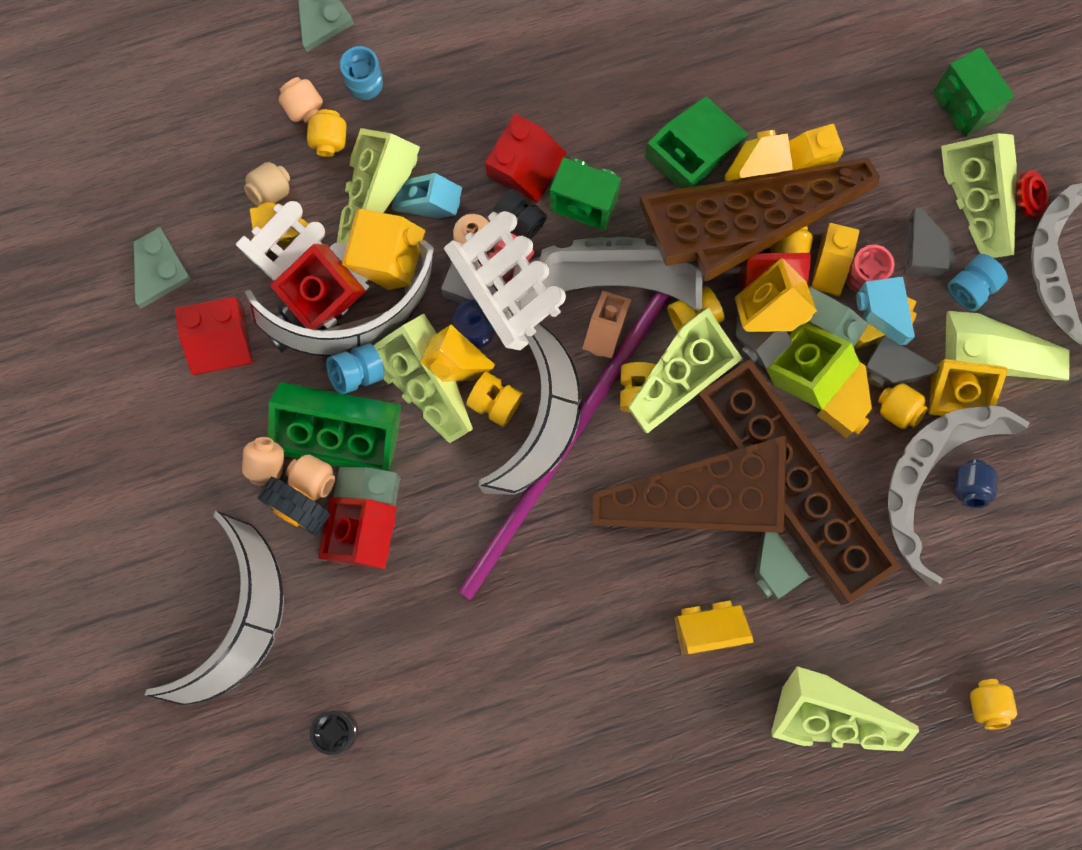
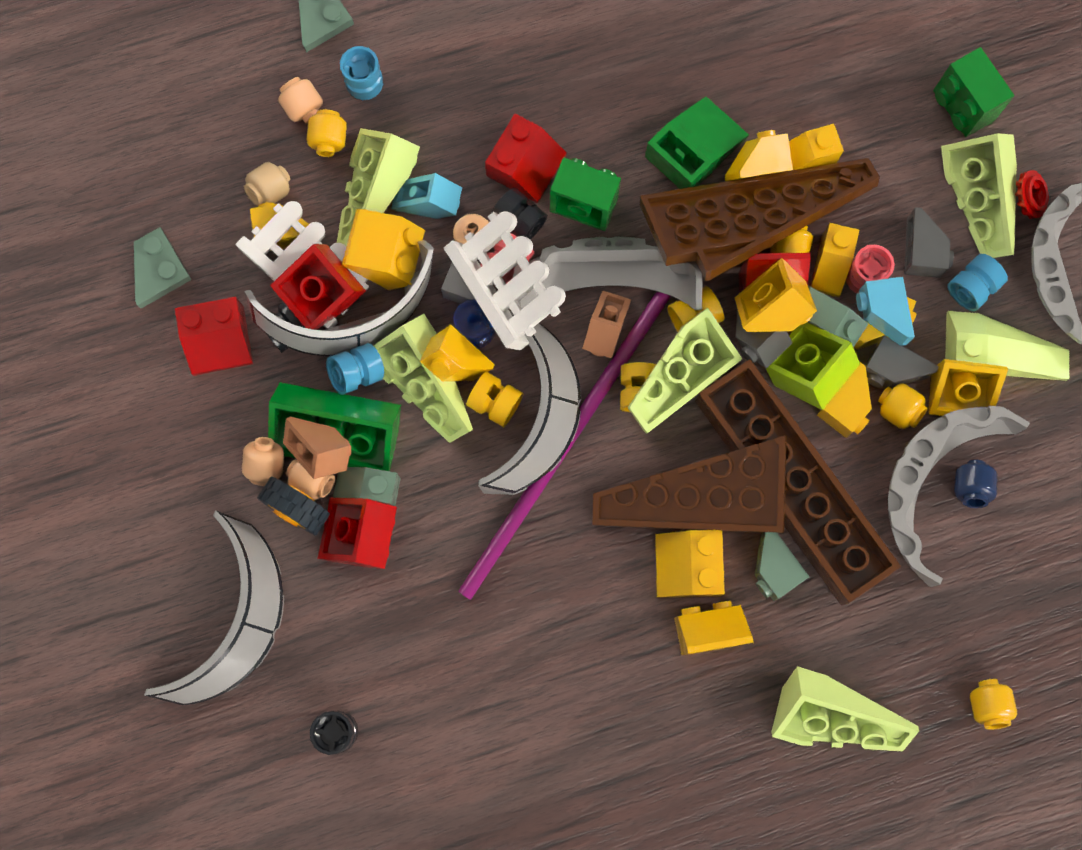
(317, 447): none -> nougat slope
(689, 564): none -> yellow slope

